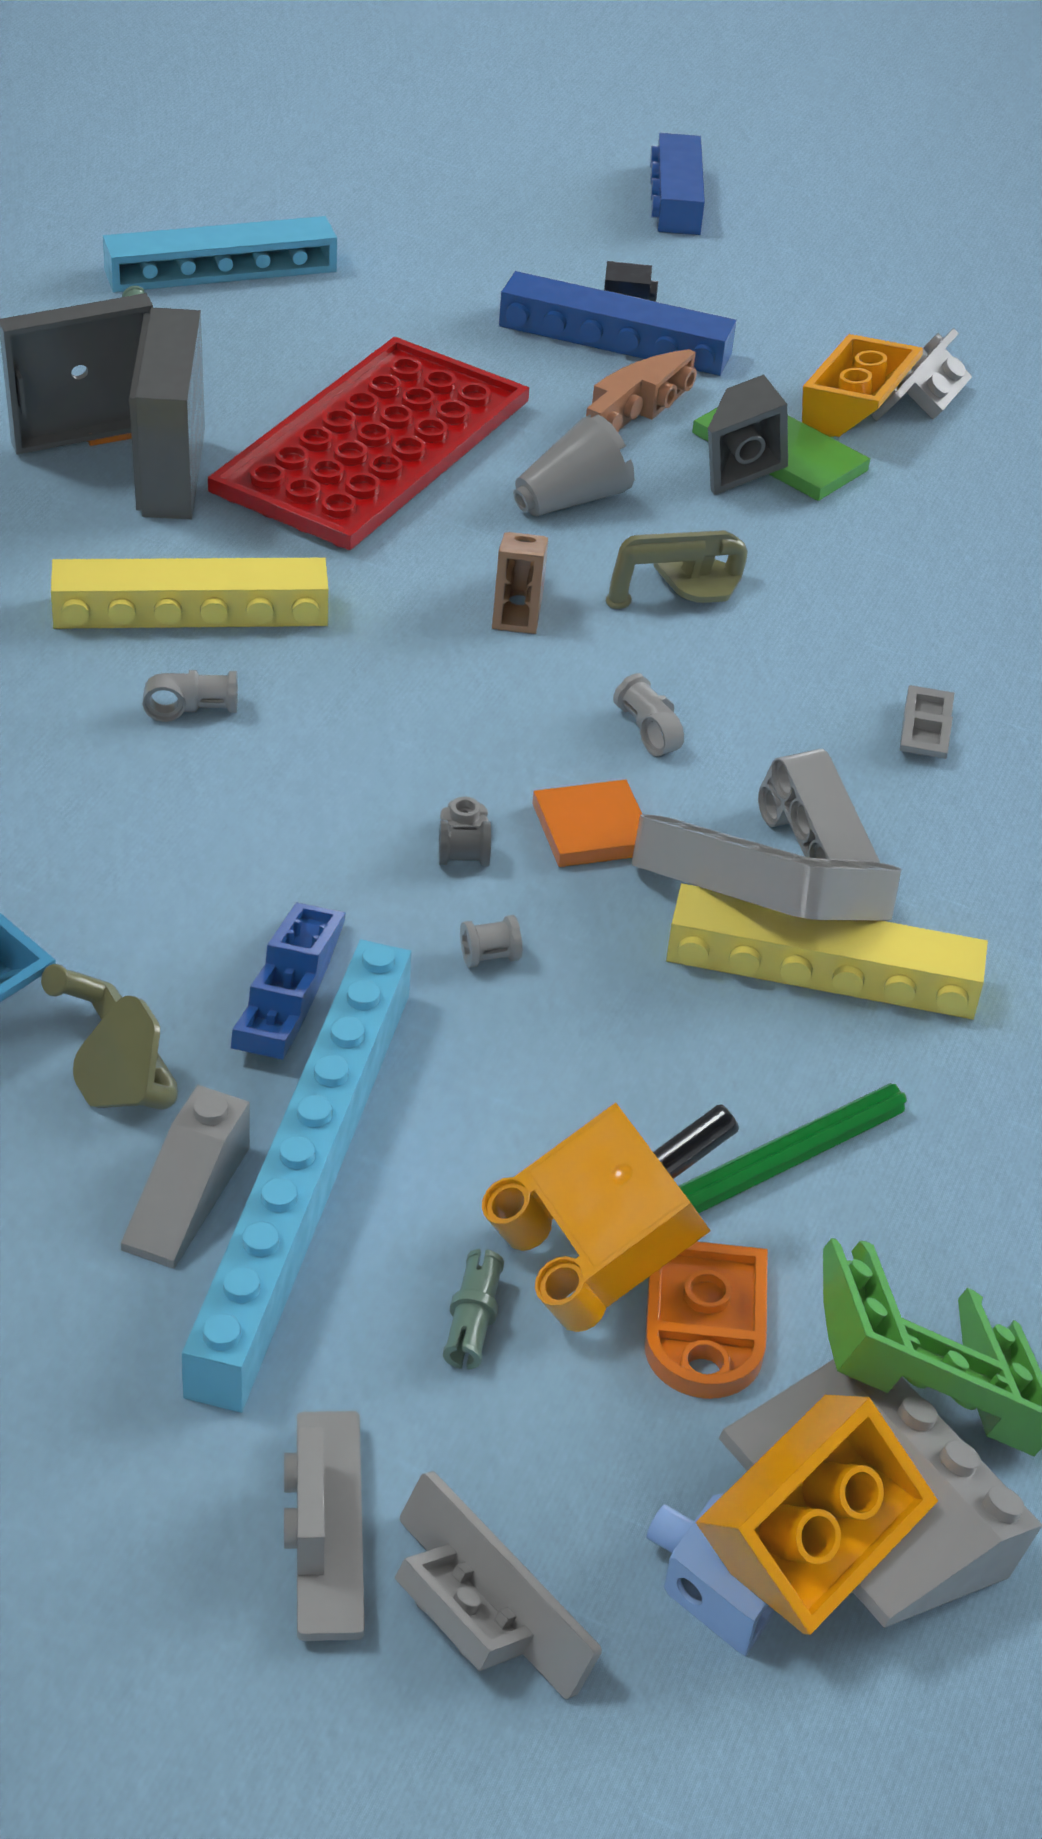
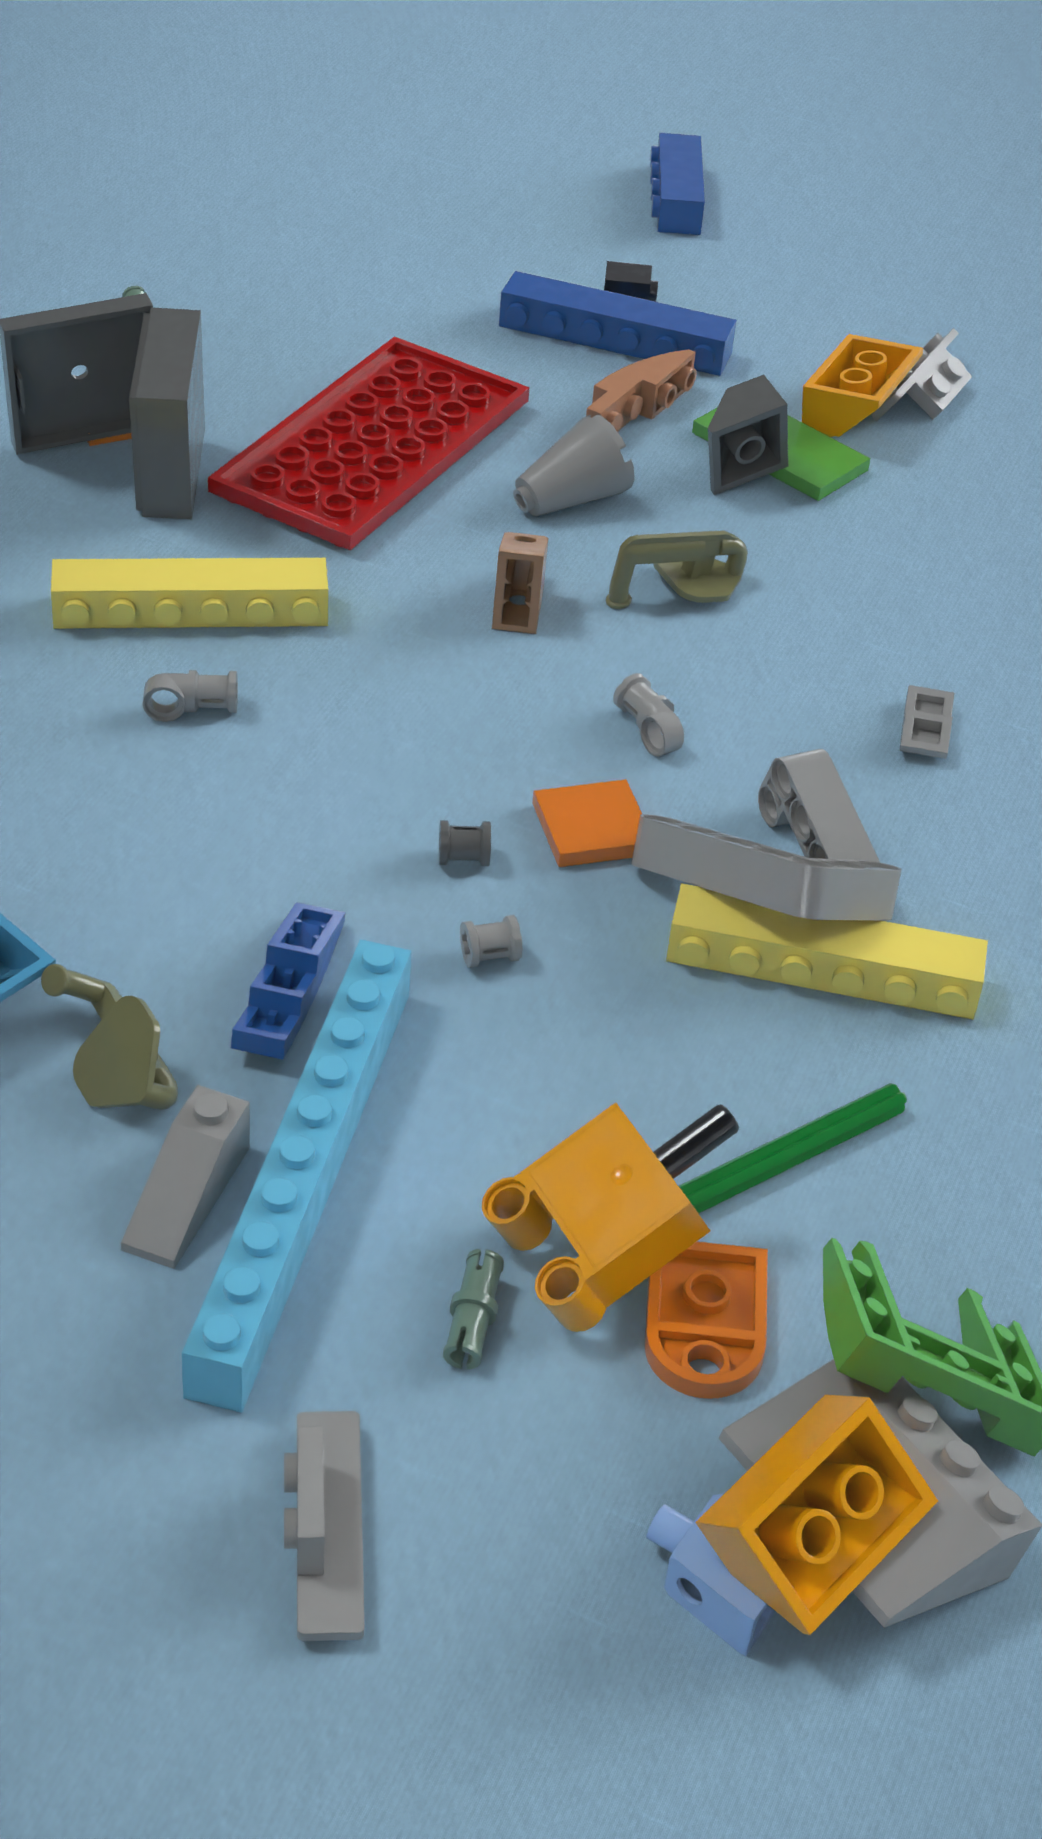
(220, 253): medium azure brick -> none
(464, 812): light grey plate -> none
(486, 1594): light grey bracket -> none

